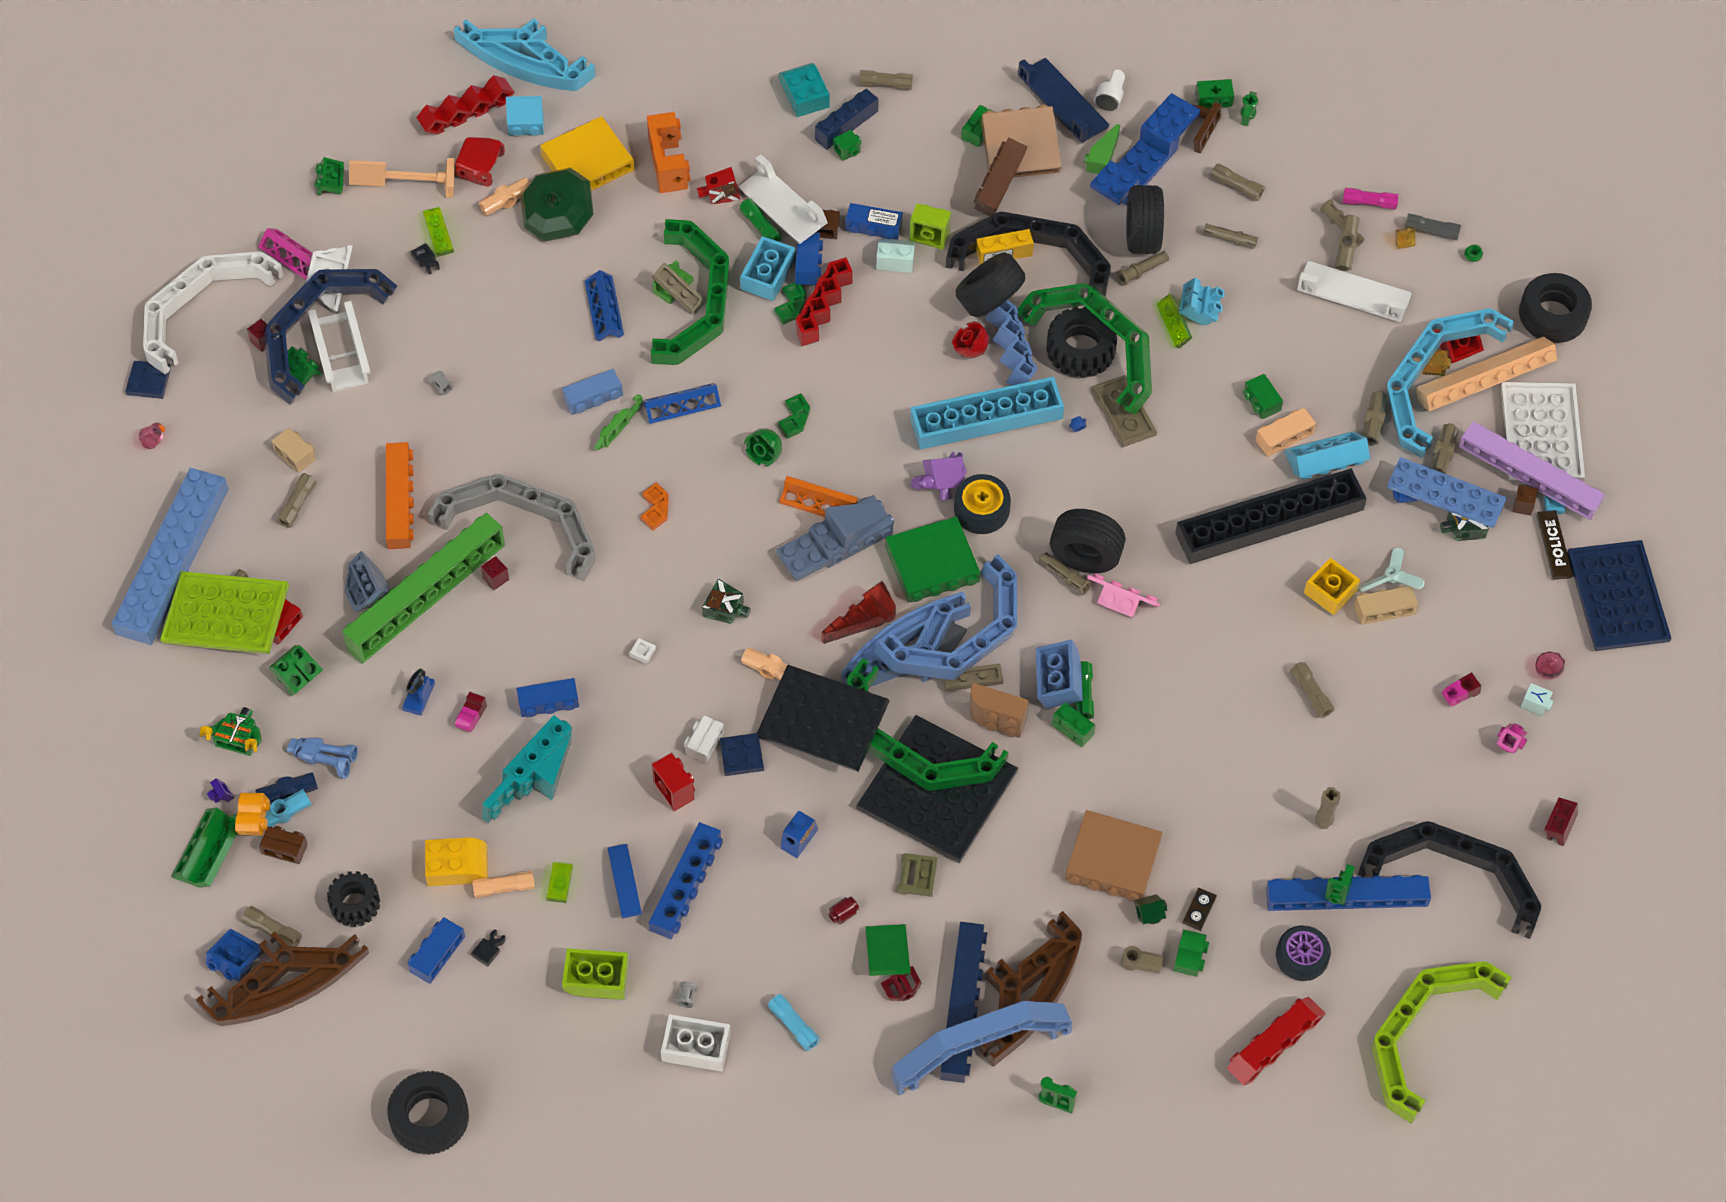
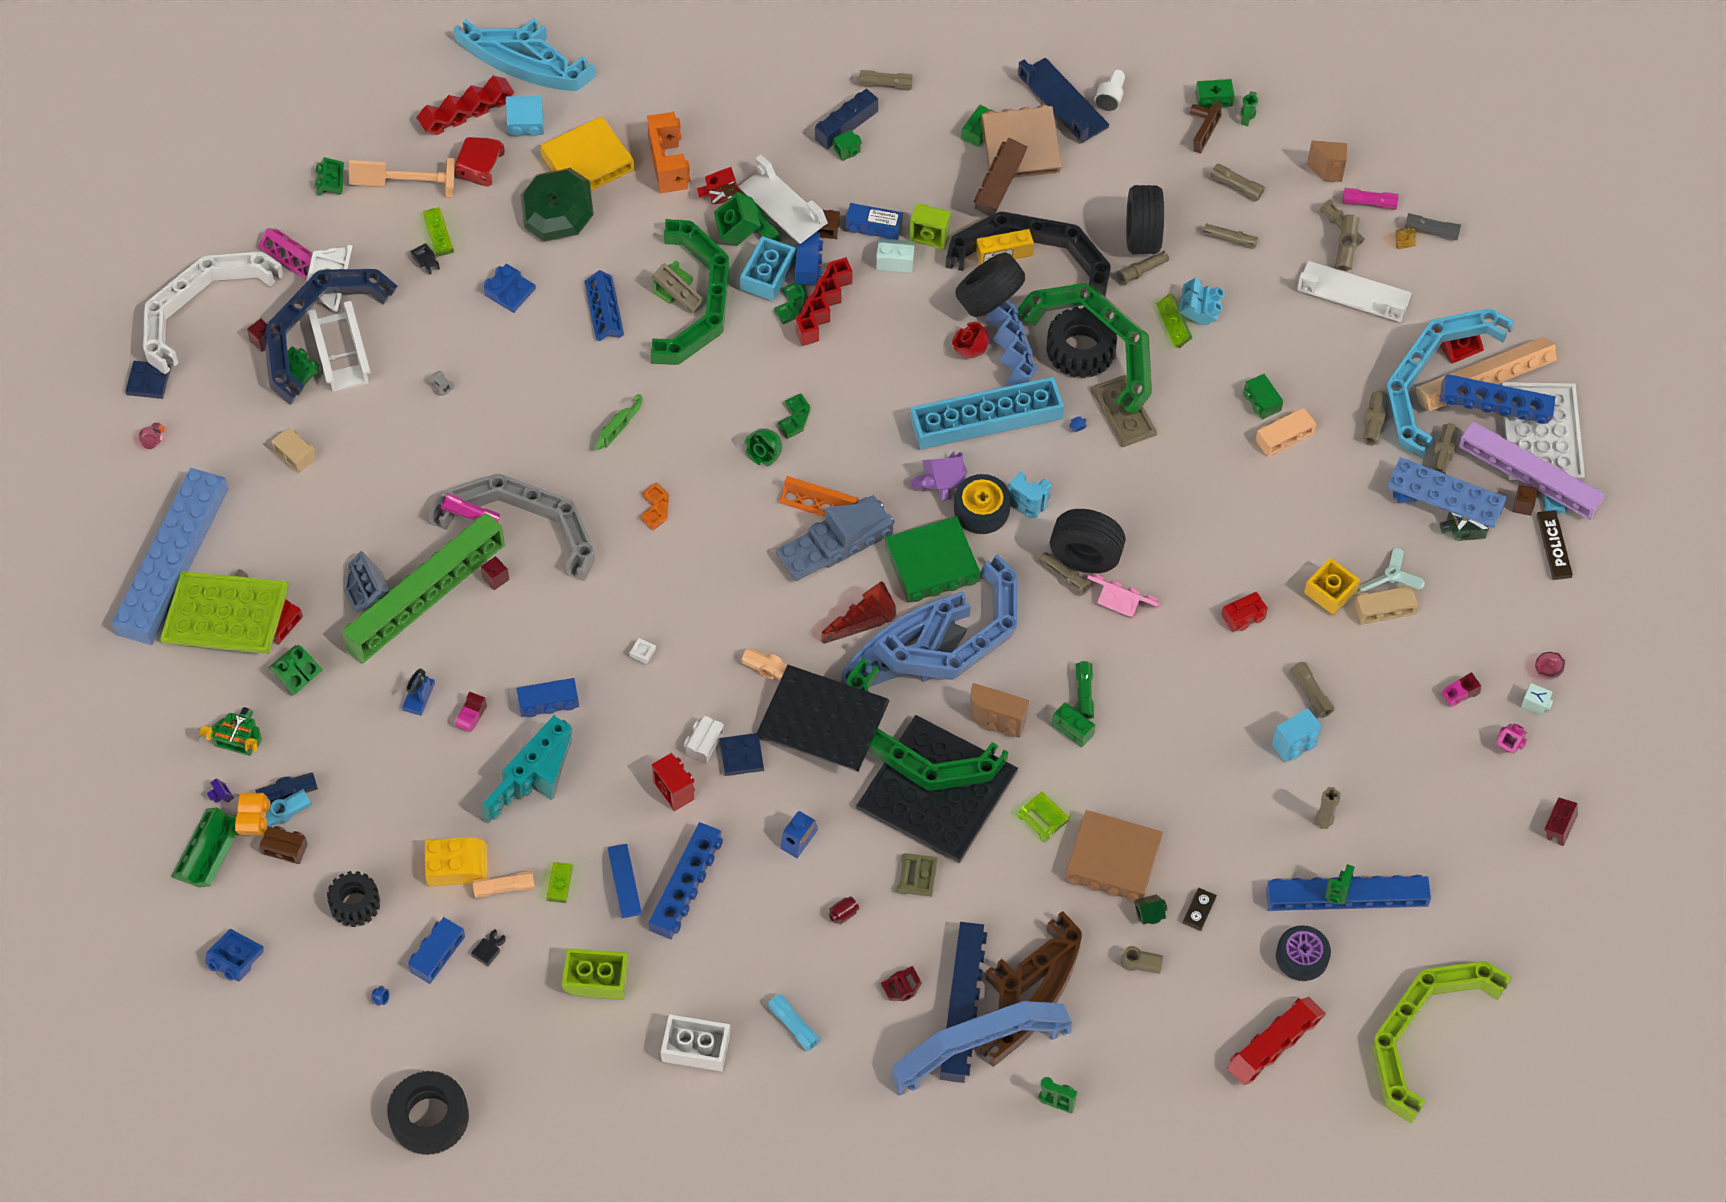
(258, 920): dark tan axle -> none
(290, 511): dark tan axle -> none
(312, 751): medium blue piece -> none
(320, 973): reddish brown piece -> none
(380, 995): none -> blue plate
(399, 495): orange brick -> none
(458, 506): none -> dark pink axle
(504, 196): light nougat piece -> none
(508, 288): none -> blue plate
(592, 391): medium blue brick -> none
(678, 396): blue fence -> none
(686, 994): light grey bush -> none
(724, 603): clear green torso -> none
(737, 219): none -> green brick
(805, 89): teal brick -> none
(887, 950): green tile -> none
(982, 675): dark tan plate -> none
(1028, 497): none -> medium azure hips
(1047, 812): none -> clear neon green plate
(1058, 674): medium blue brick -> none
(1102, 151): bright green slope -> none
(1155, 147): blue bracket -> none
(1190, 953): green brick -> none
(1244, 612): none -> red brick
(1270, 516): black brick -> none
(1296, 735): none -> medium azure brick
(1328, 159): none -> medium nougat slope
(1328, 454): medium azure slope -> none
(1437, 364): clear yellow brick -> none
(1471, 250): green plate -> none
(1480, 854): black piece -> none
(1488, 391): none -> blue brick
(1561, 289): black tyre -> none
(1618, 595): dark blue plate -> none

